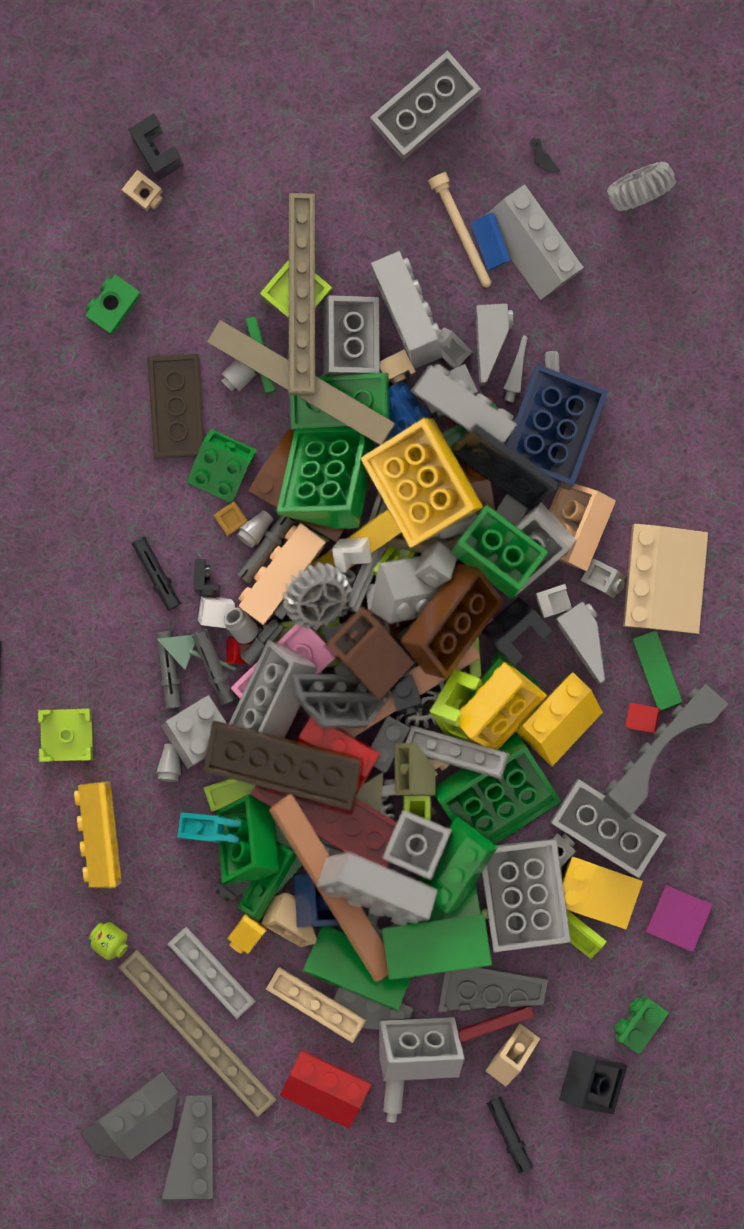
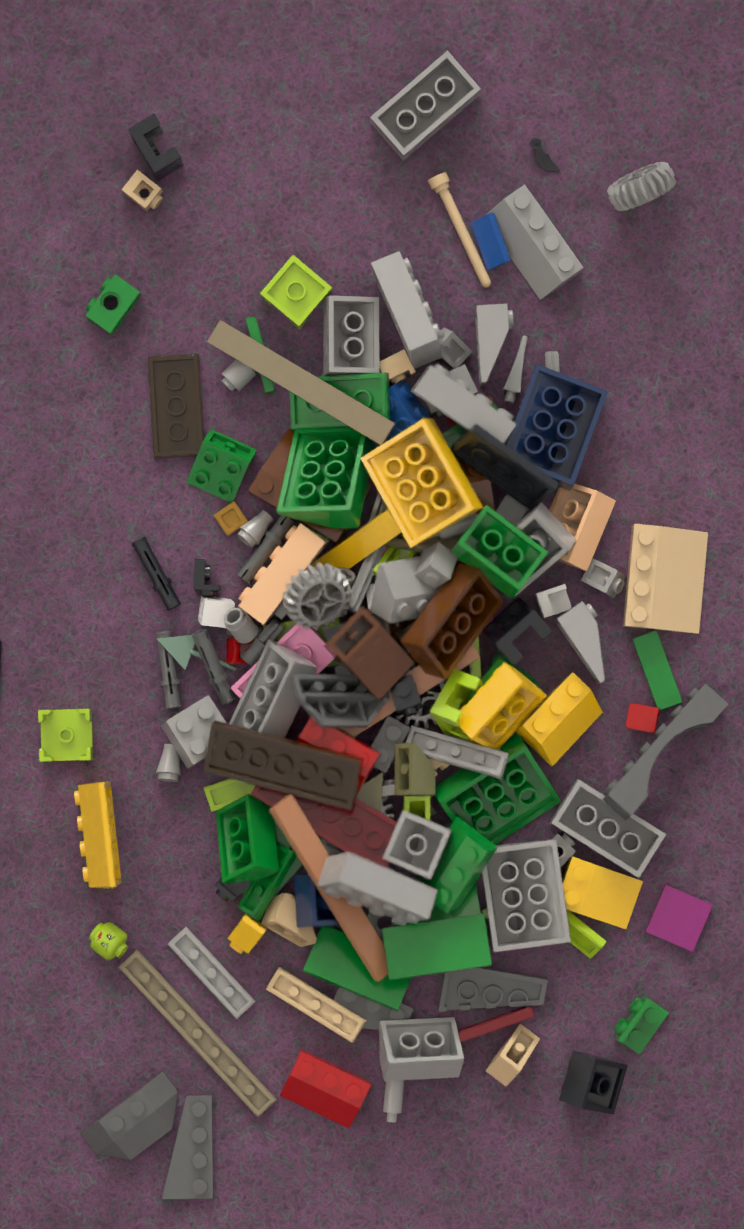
(206, 828): teal hinge -> none
(301, 295): dark tan tile -> none
(350, 552): white panel -> none
(514, 1144): black pin -> none

